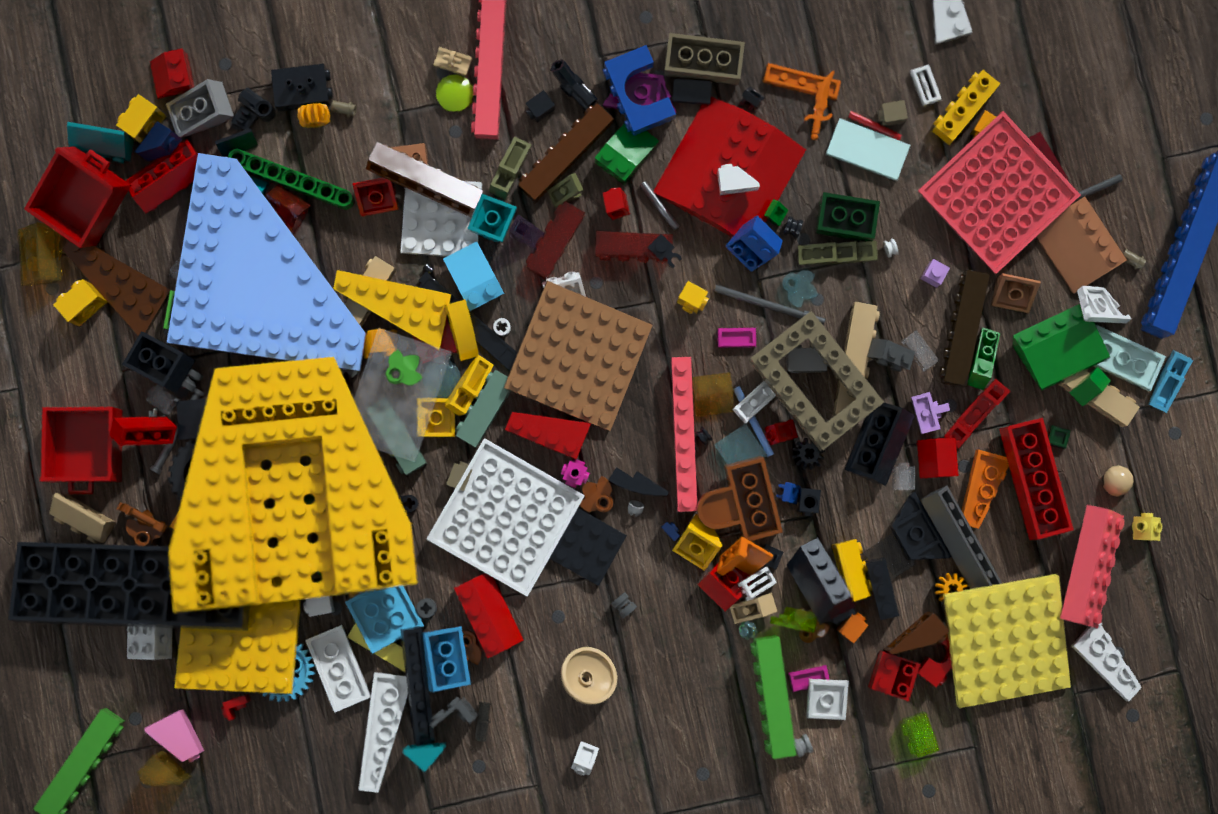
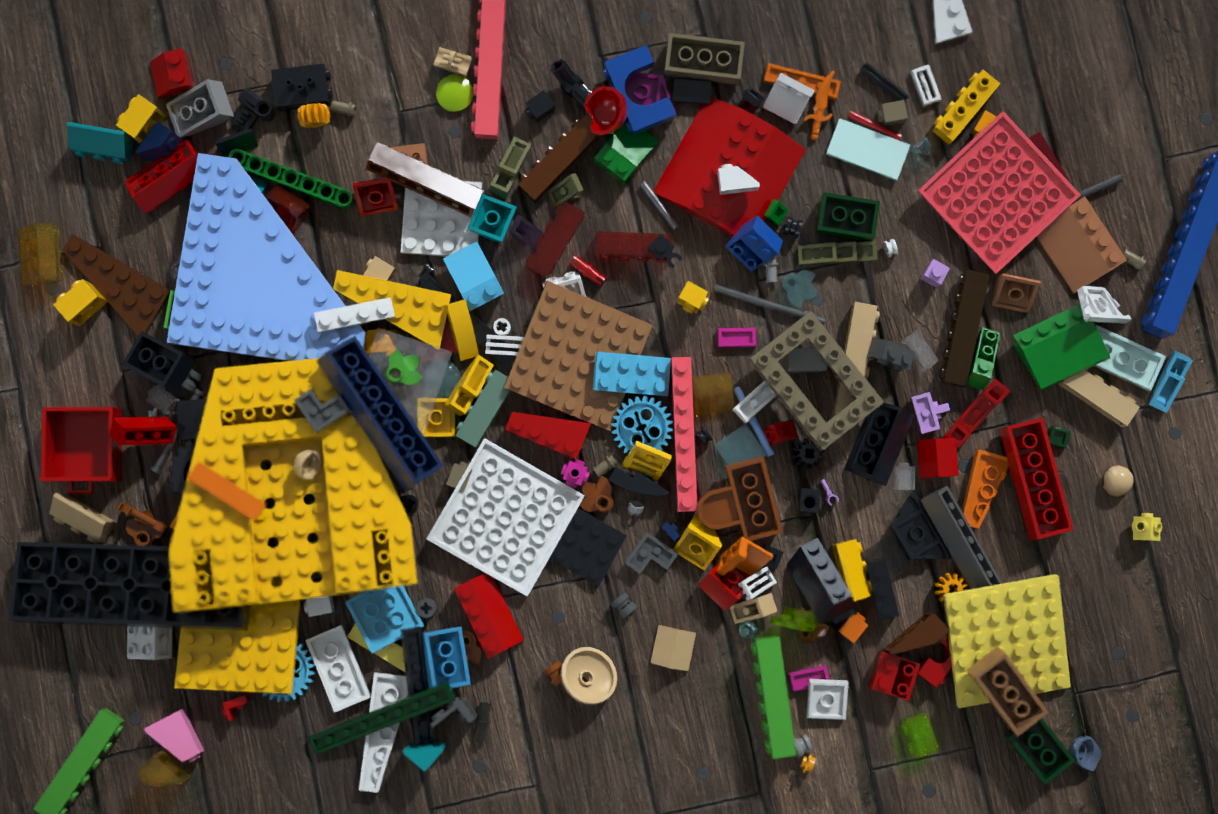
(77, 196): red container -> none
(226, 491): none -> orange tile
(307, 464): none -> tan hair
(321, 415): none -> dark grey plate
(354, 315): none -> white plate
(379, 413): none -> dark blue brick
(382, 718): none -> dark green tile
(499, 337): none -> white tile
(554, 673): none -> dark orange wheel
(584, 759): white bracket -> none
(587, 270): none -> red pin
(605, 466): none -> dark tan pin
(606, 109): none -> red cylinder
(616, 203): red brick -> none
(631, 373): none -> medium azure plate
(648, 457): none -> yellow plate
(648, 549): none -> dark grey plate
(658, 419): none -> medium azure gear
(673, 648): none -> tan slope
(771, 271): none -> light grey pin
(788, 98): none -> white bracket
(790, 493): blue tile -> none
(807, 763): none -> light orange plate
(828, 492): none -> lavender hand
(884, 82): none -> black axle
(922, 147): none -> clear light blue rock
(1007, 691): none -> medium nougat brick
(1041, 751): none -> dark green brick
(1085, 752): none -> sand blue piece
(1090, 386): green slope -> none
(1092, 566): coral brick -> none
(1099, 652): white wing -> none

